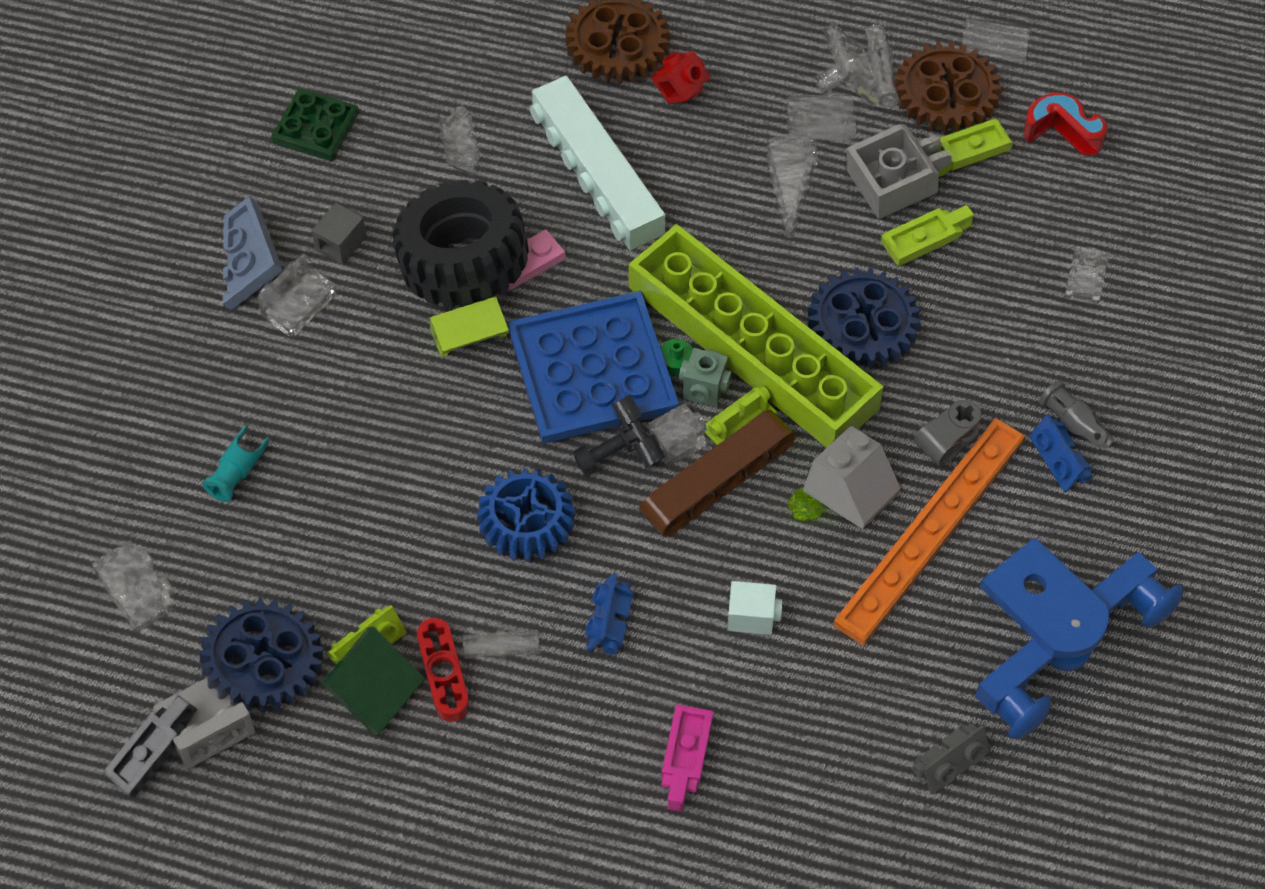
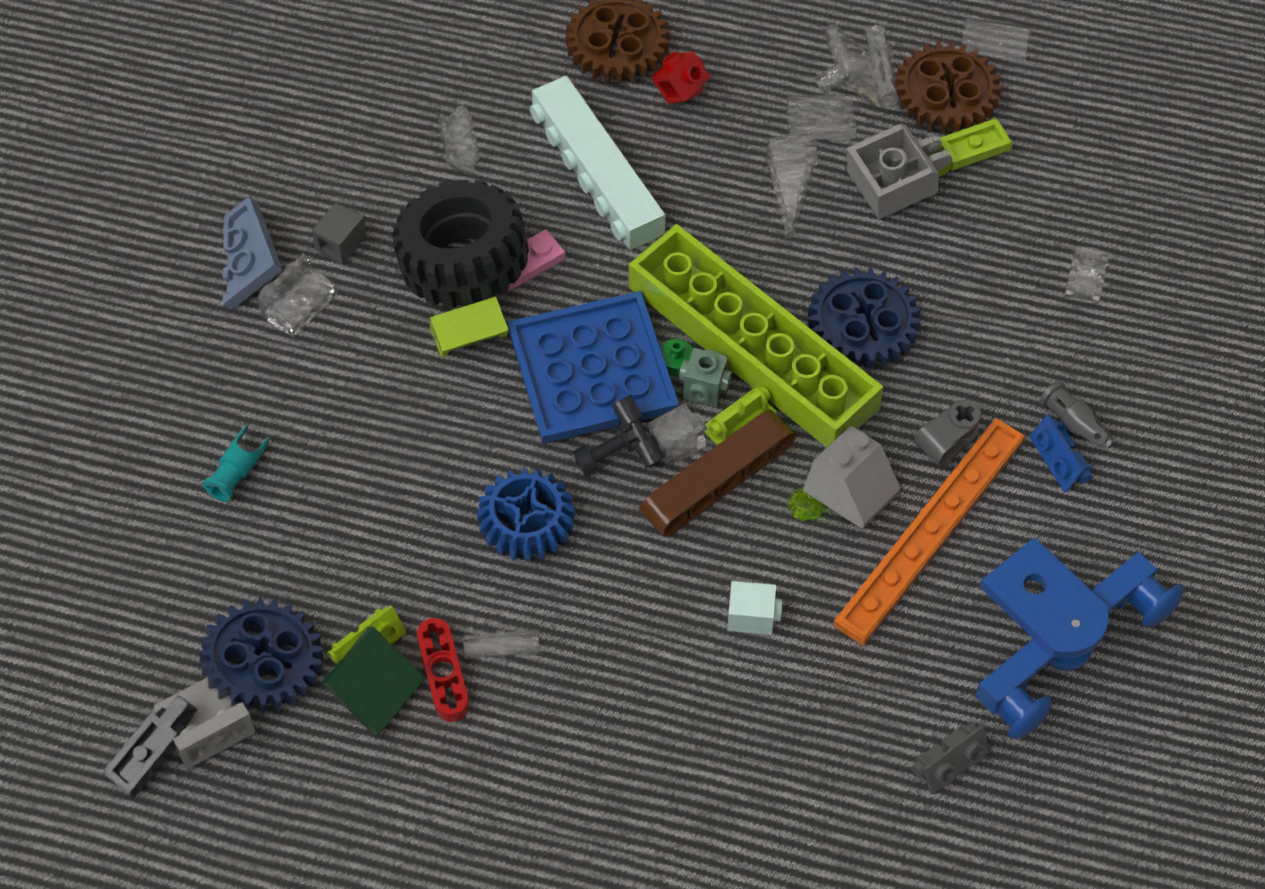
(140, 603): clear brick -> none
(315, 124): dark green tile -> none
(610, 601): blue hinge -> none
(685, 753): dark pink hinge -> none
(926, 233): lime hinge -> none
(1068, 118): red animal -> none

